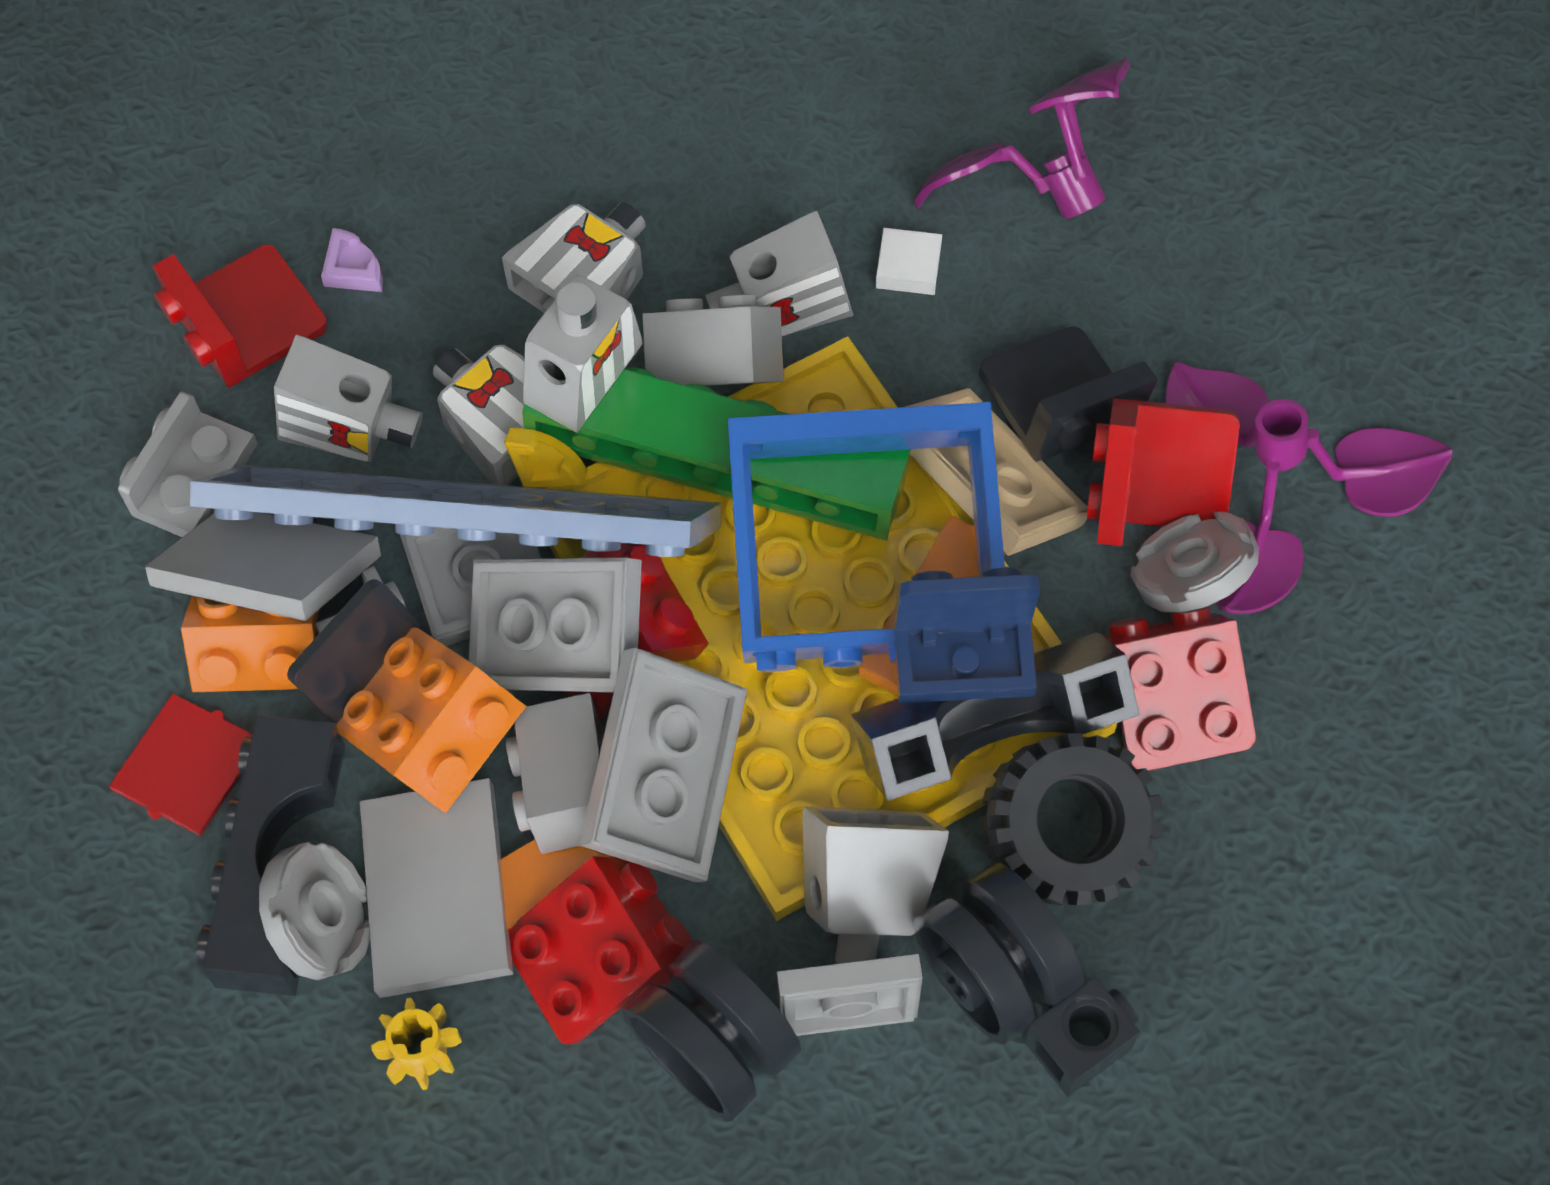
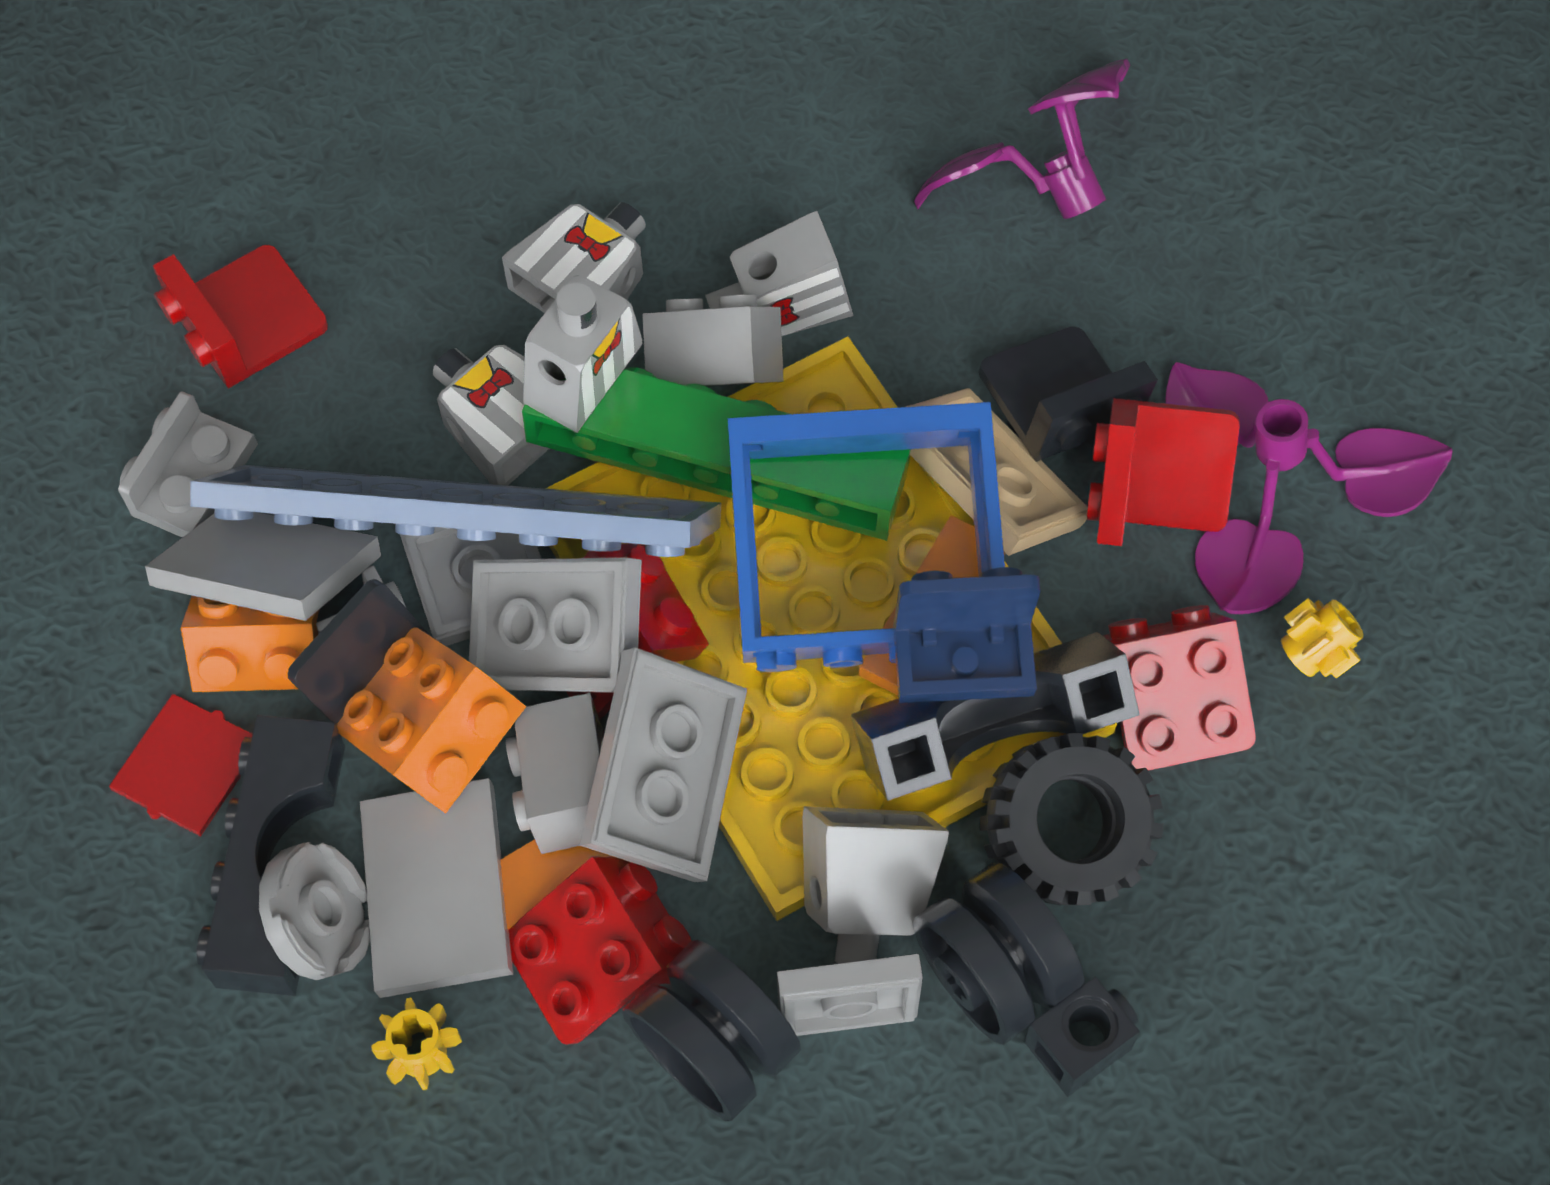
(338, 403): light grey torso -> none
(350, 264): lavender tile -> none
(543, 459): yellow tile -> none
(908, 261): white tile -> none
(1195, 562): light grey tile -> none
(1322, 638): none -> yellow gear

